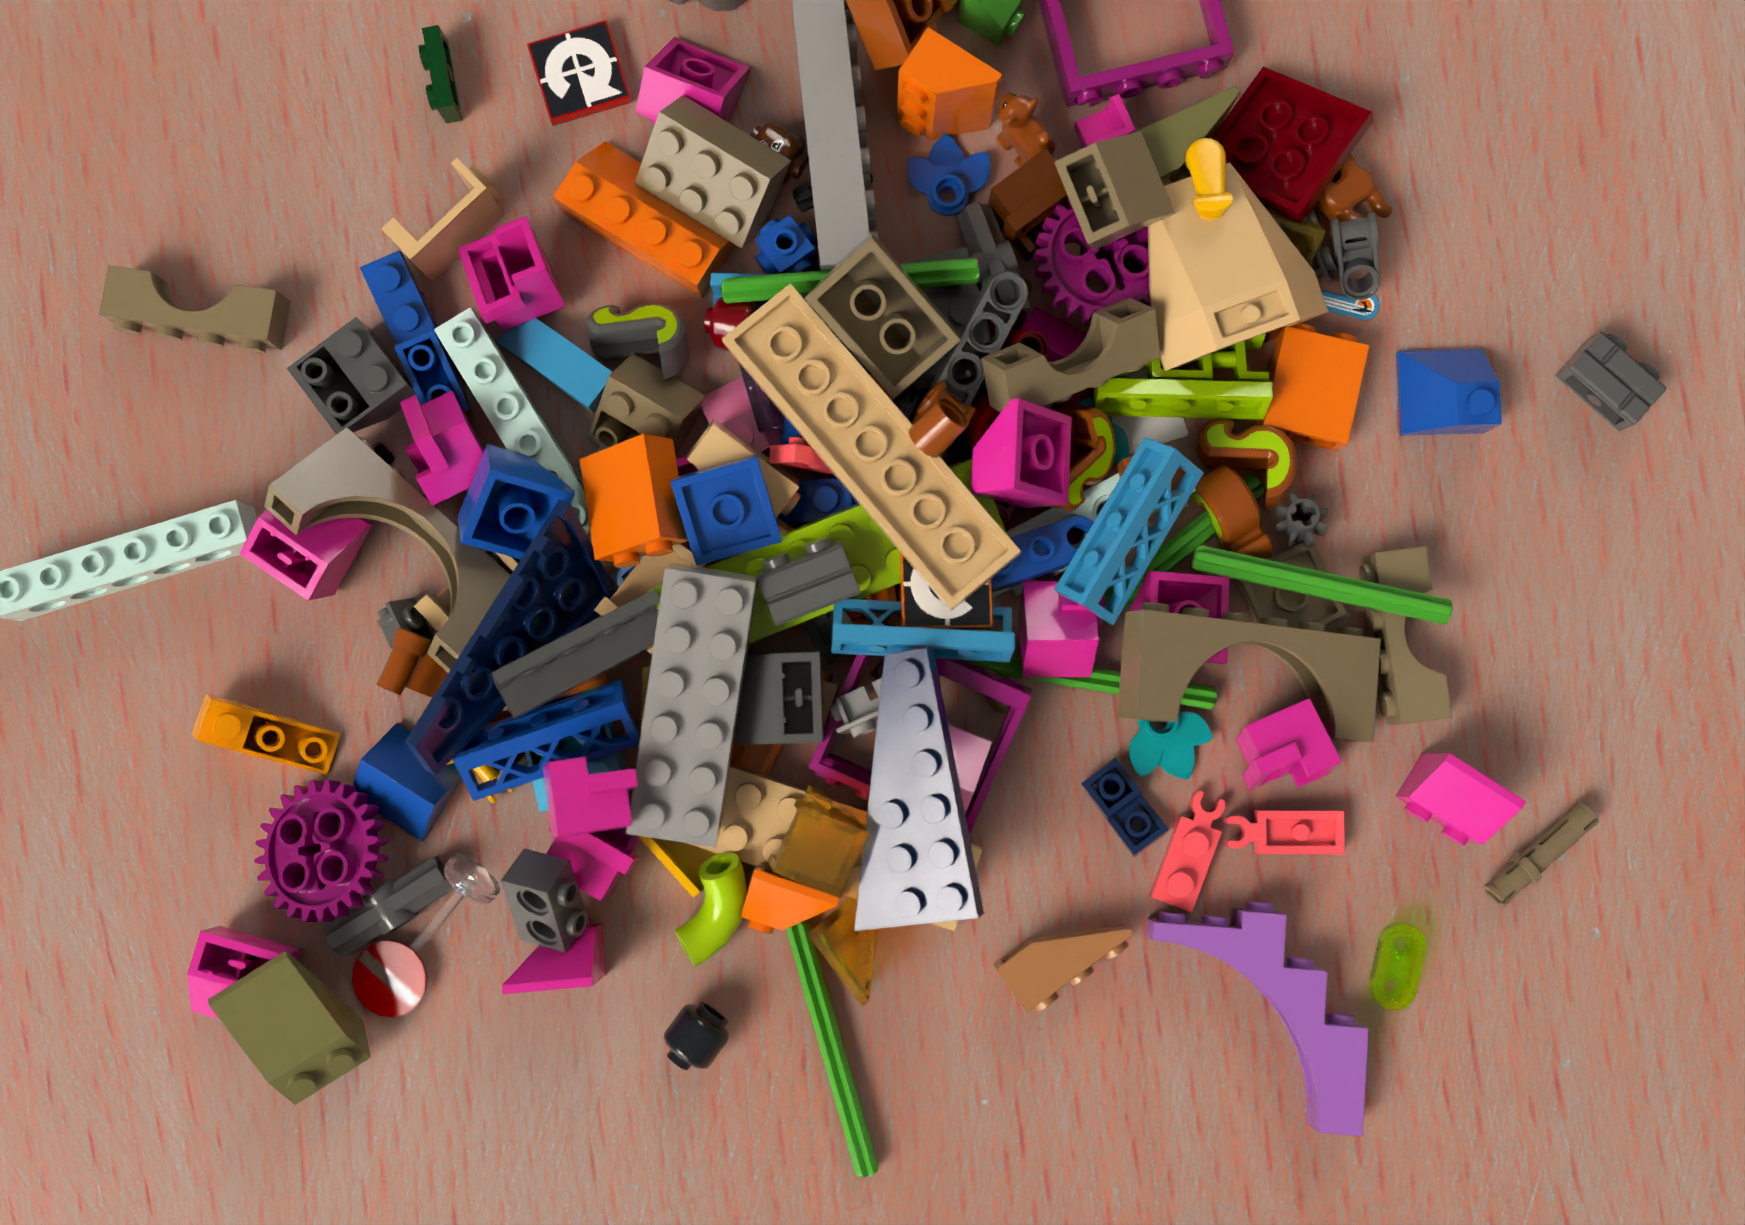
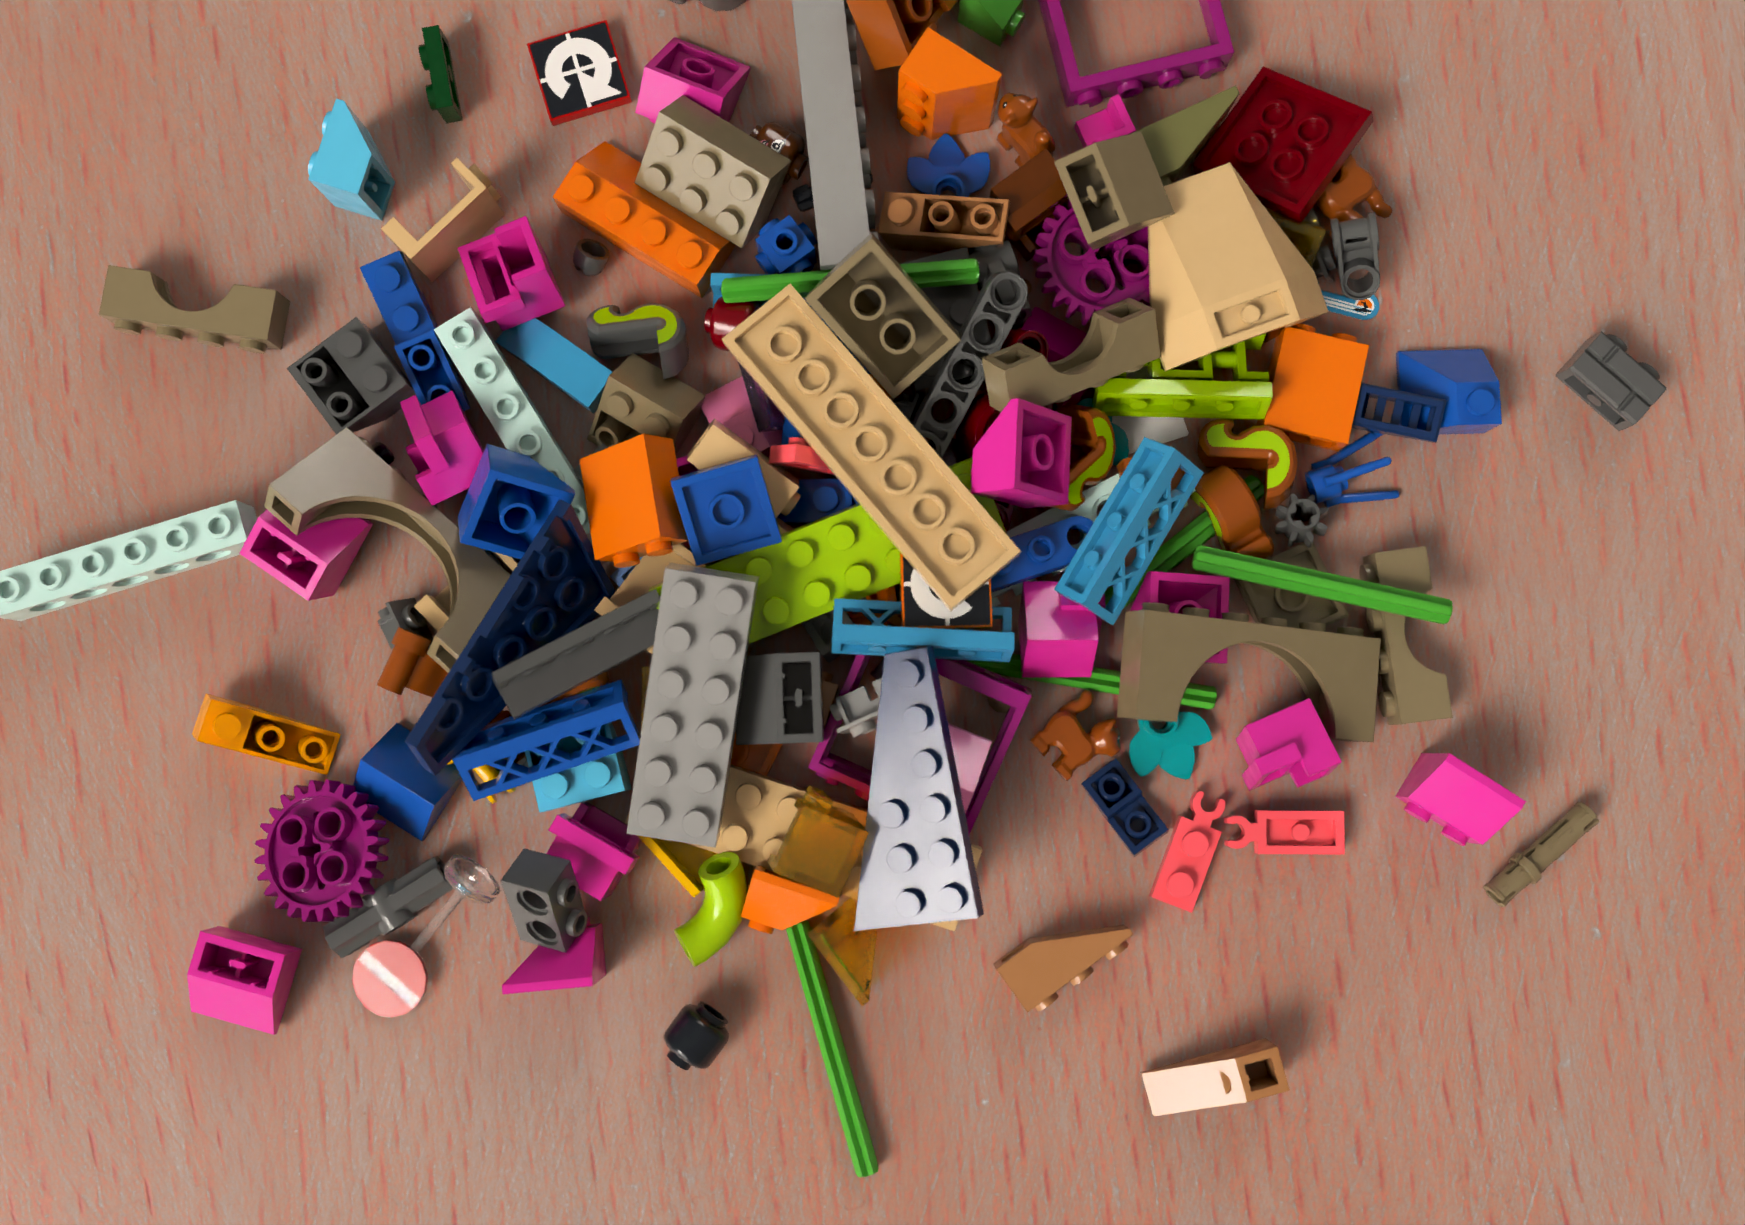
(292, 1027): olive slope -> none
(350, 165): none -> medium azure slope
(586, 802): dark pink plate -> none
(590, 256): none -> dark grey hinge
(807, 580): dark grey brick -> none
(939, 421): dark orange piece -> none
(941, 221): none -> medium nougat slope
(1071, 739): none -> dark orange animal
(1208, 171): yellow piece -> none
(1216, 1079): none -> slope
(1328, 1049): medium lavender arch -> none
(1329, 481): none -> blue plant
(1393, 428): none -> dark blue slope
(1401, 966): clear neon green plate -> none

